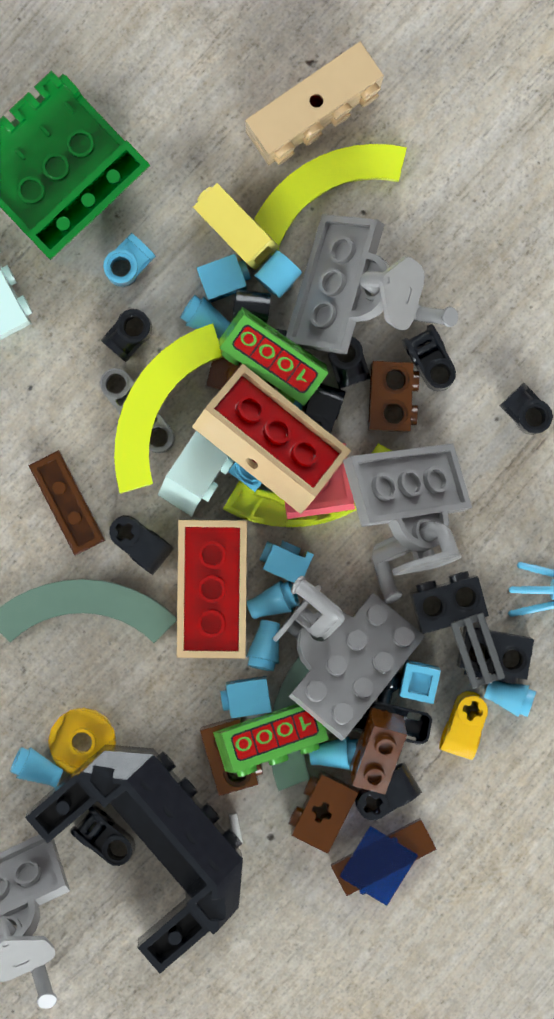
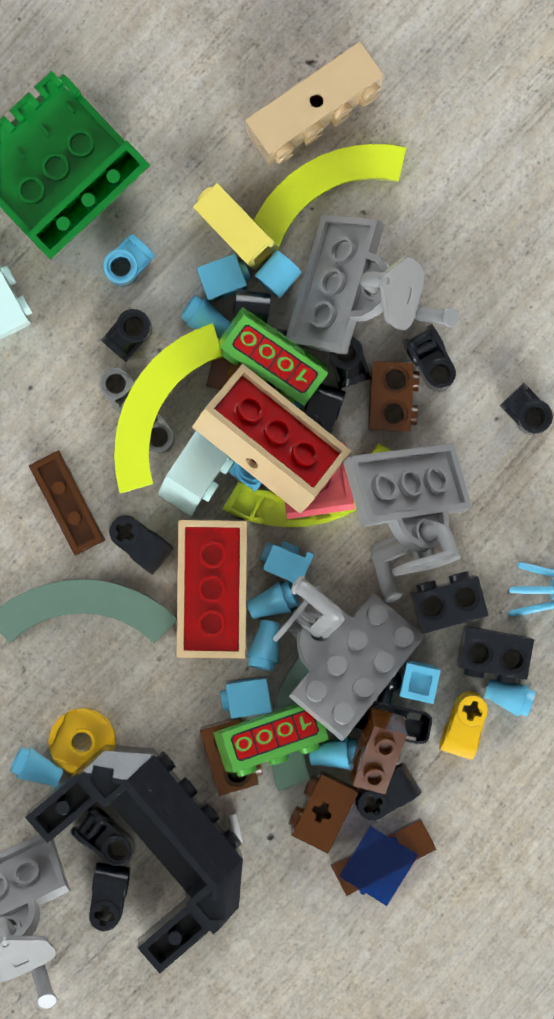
(110, 890): none -> black piece
(487, 678): dark grey tile -> none

